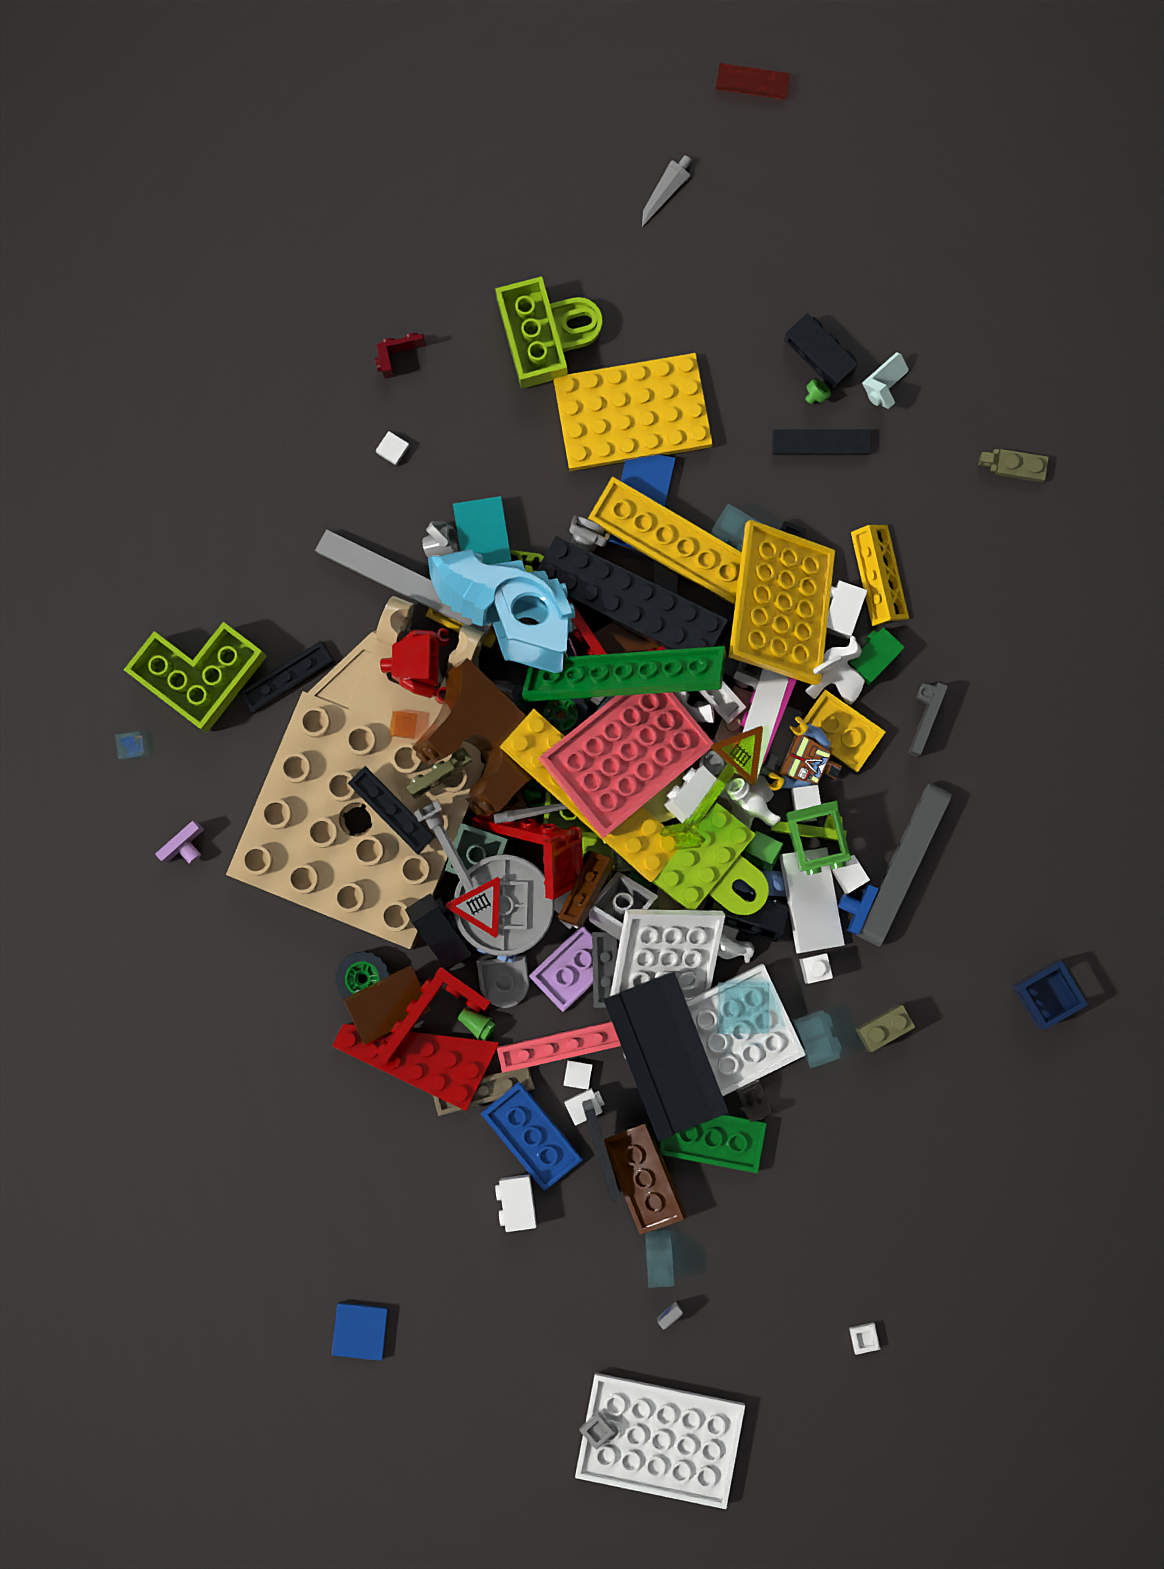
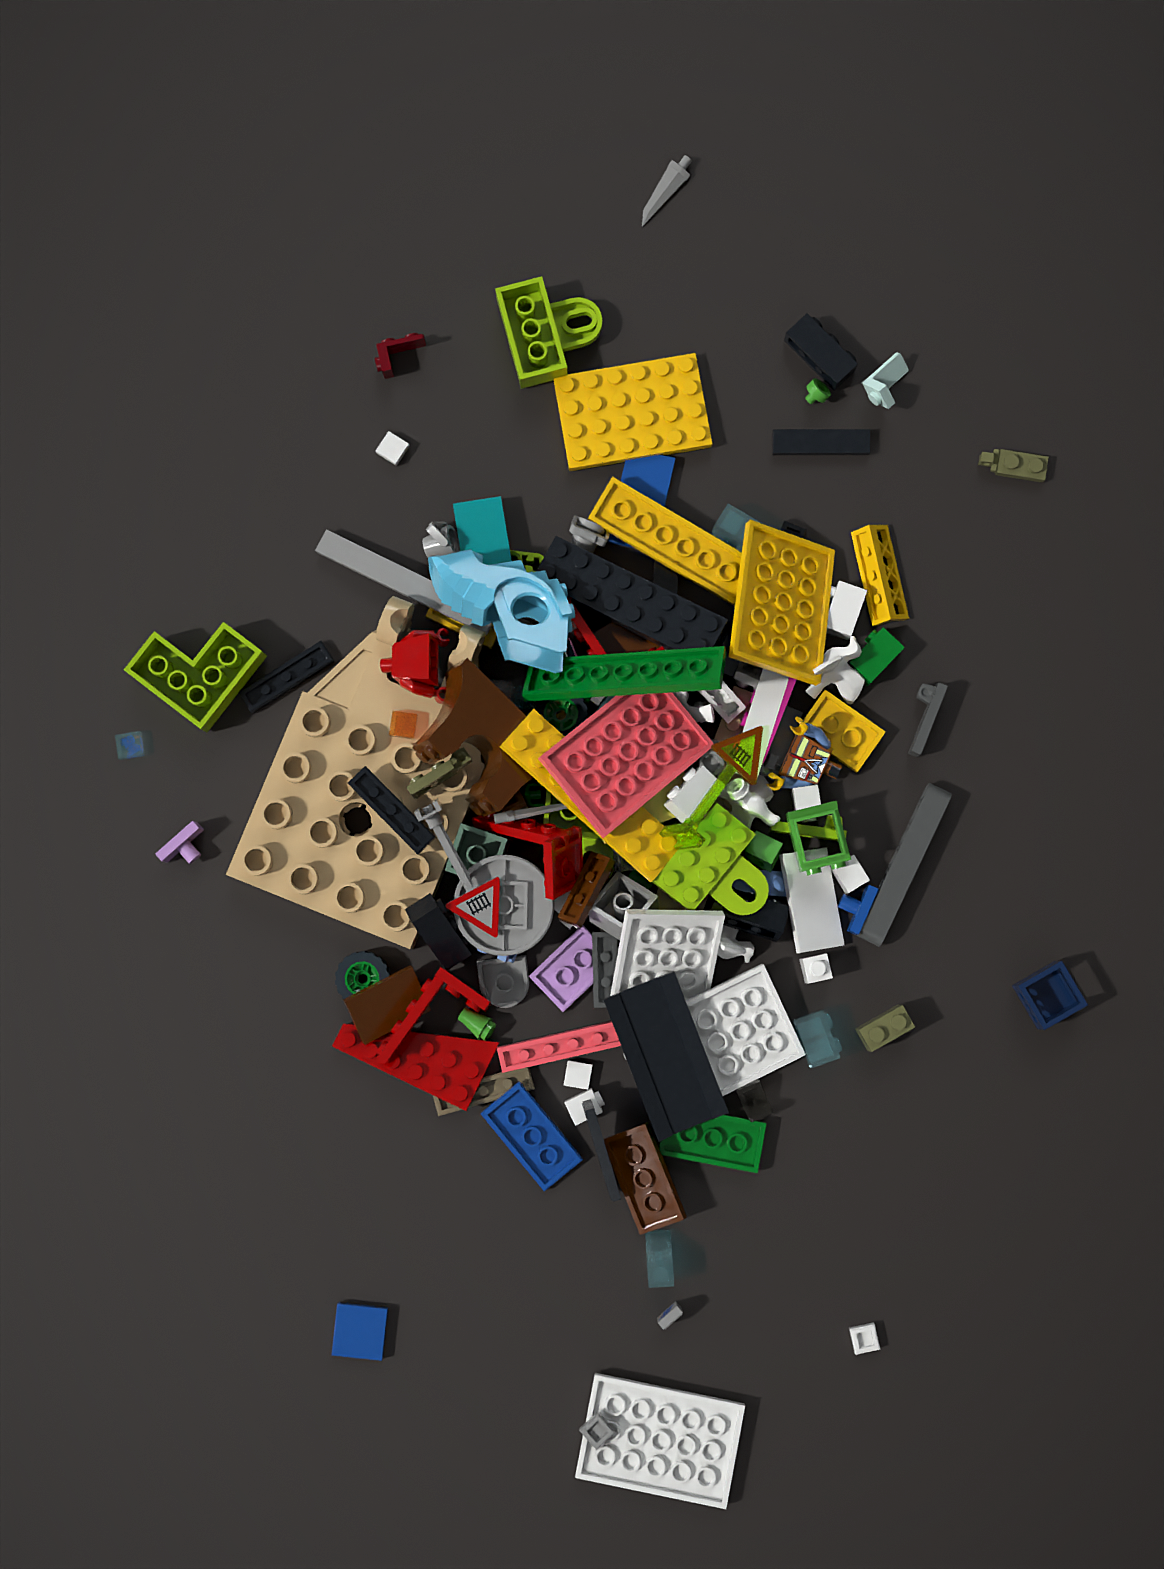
(517, 1203): white brick -> none
(743, 1008): clear light blue tile -> none
(752, 81): clear red tile -> none

